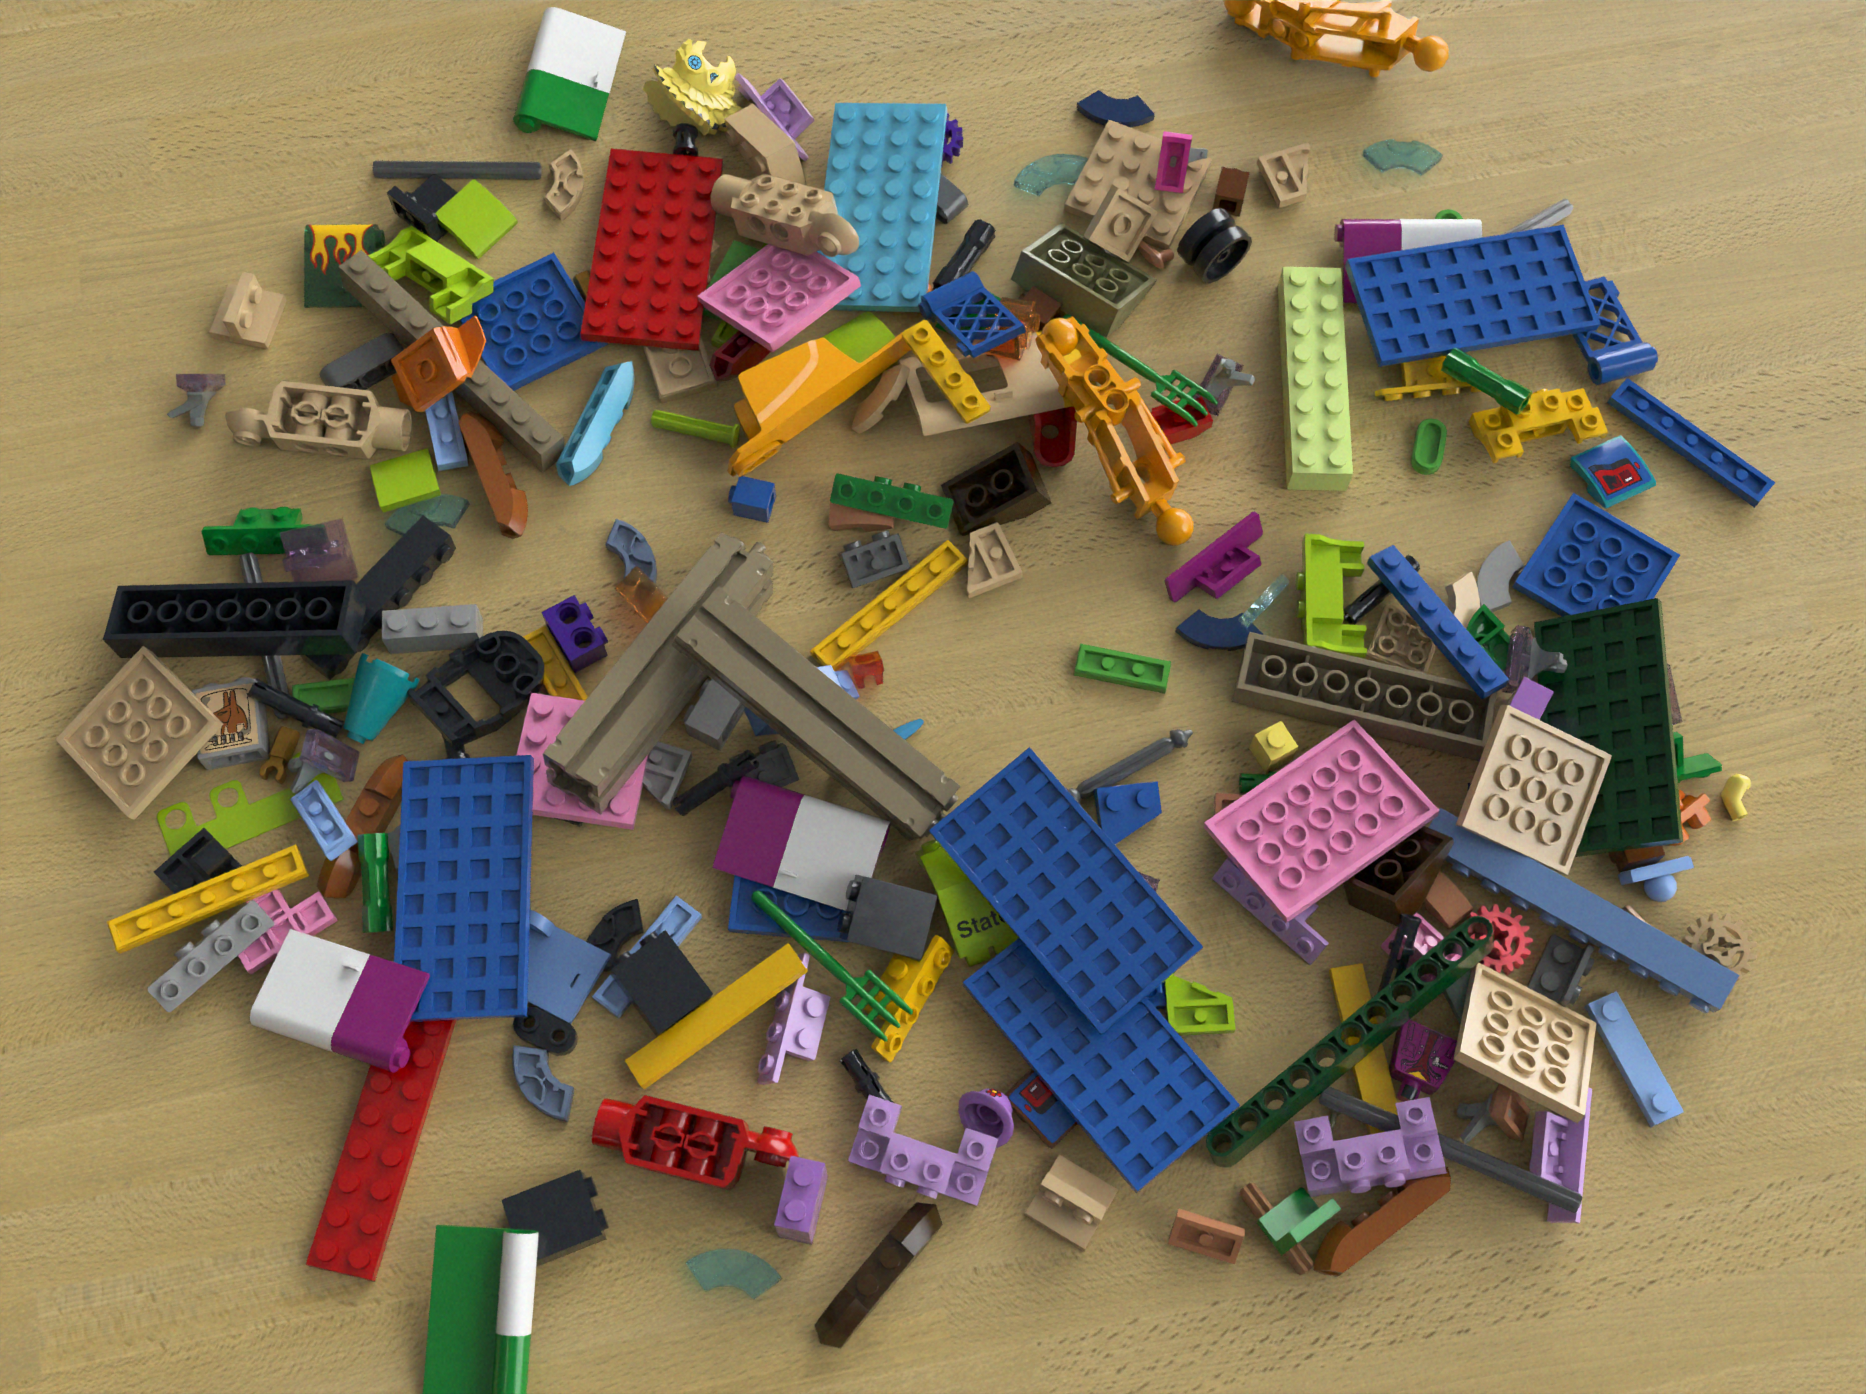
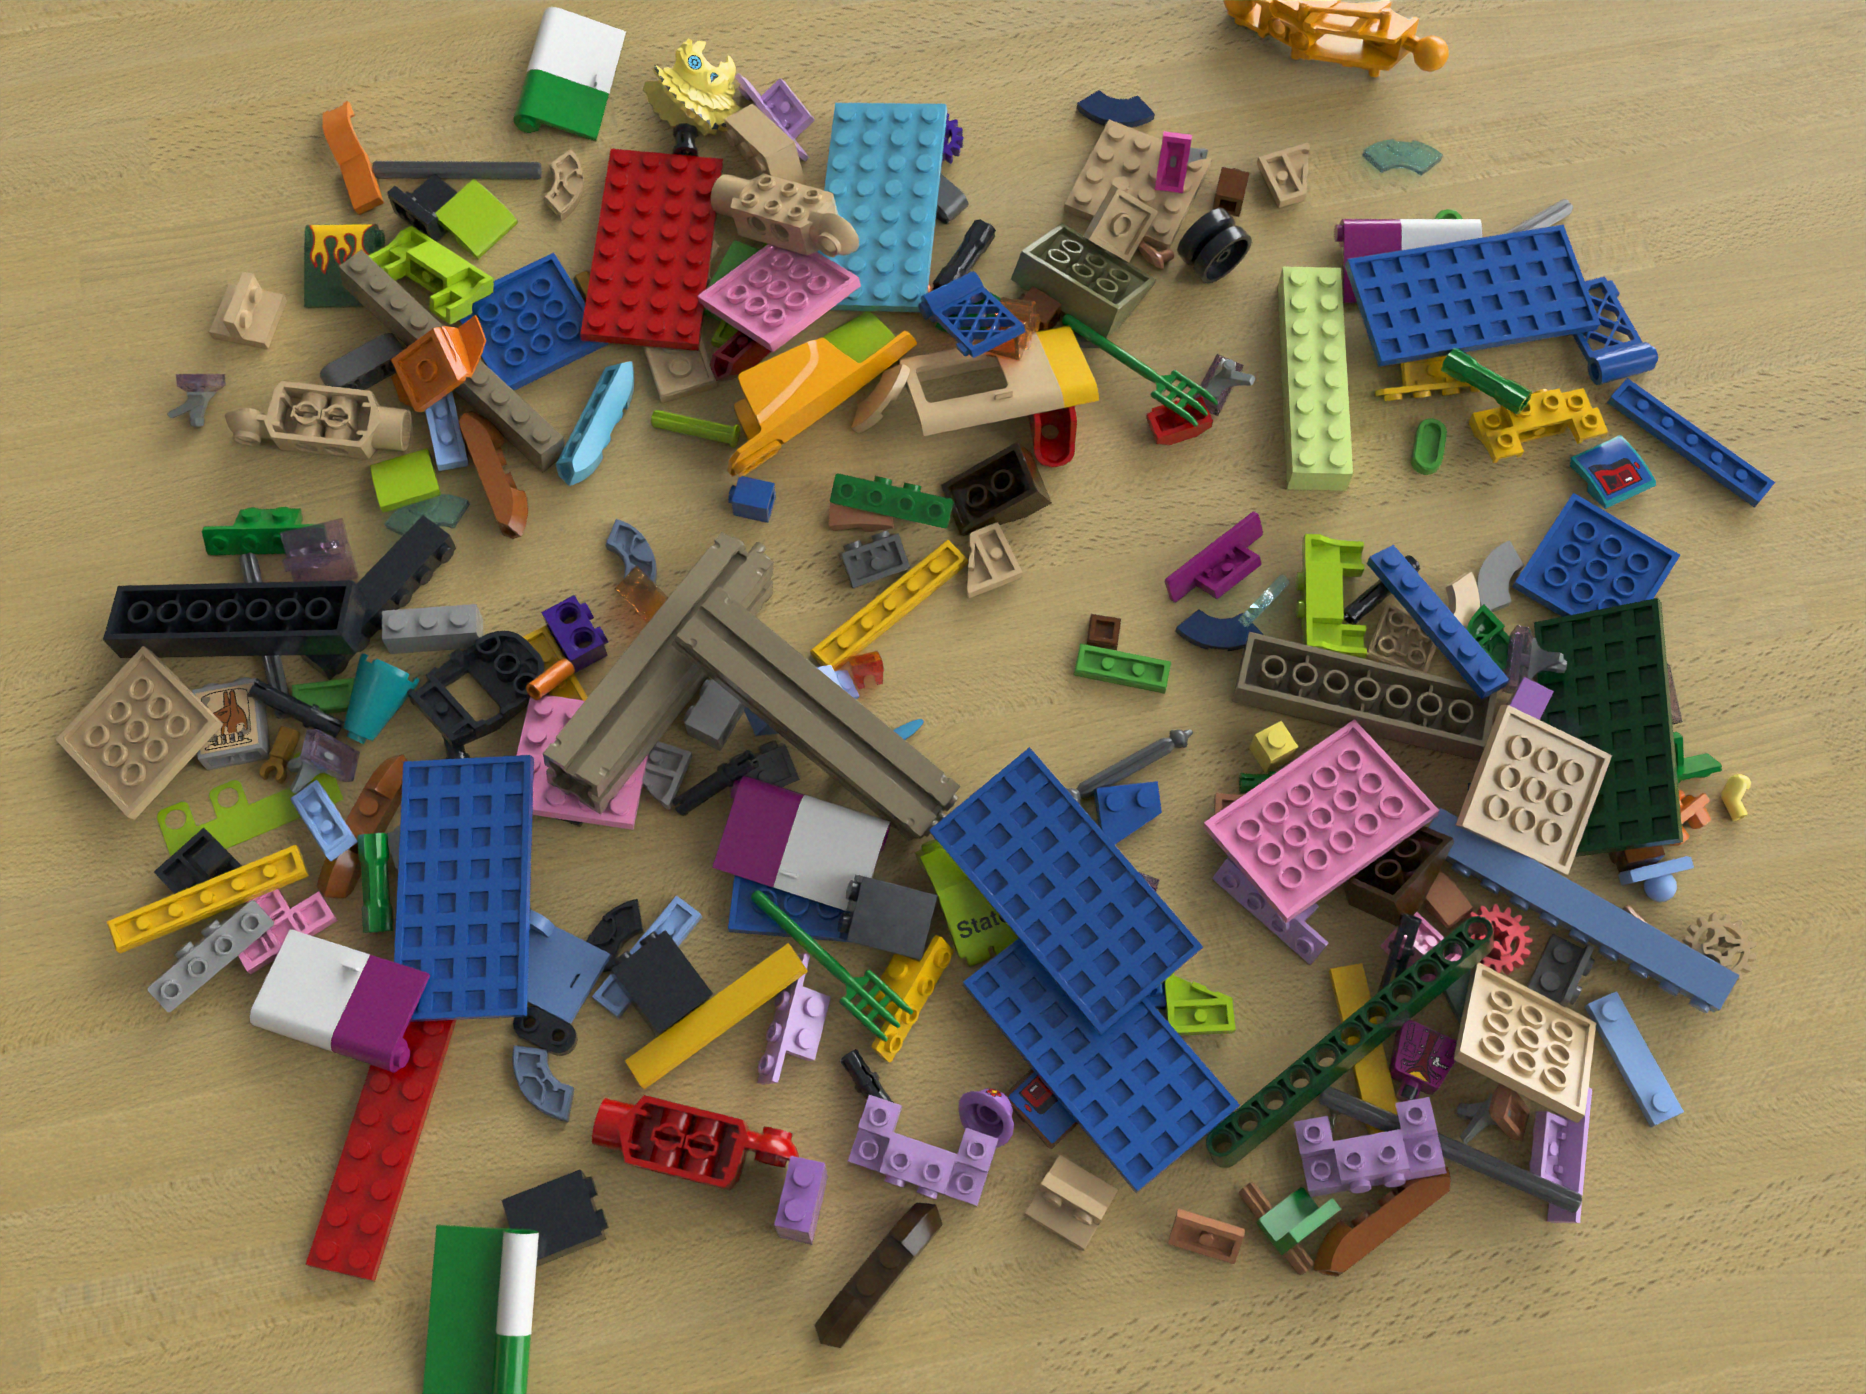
(351, 158): none -> orange piece
(550, 679): none -> orange axle
(733, 1269): clear light blue tile -> none
(946, 371): yellow bracket -> none
(1050, 171): clear light blue tile -> none
(1059, 339): light orange piece -> none
(1103, 631): none -> reddish brown tile

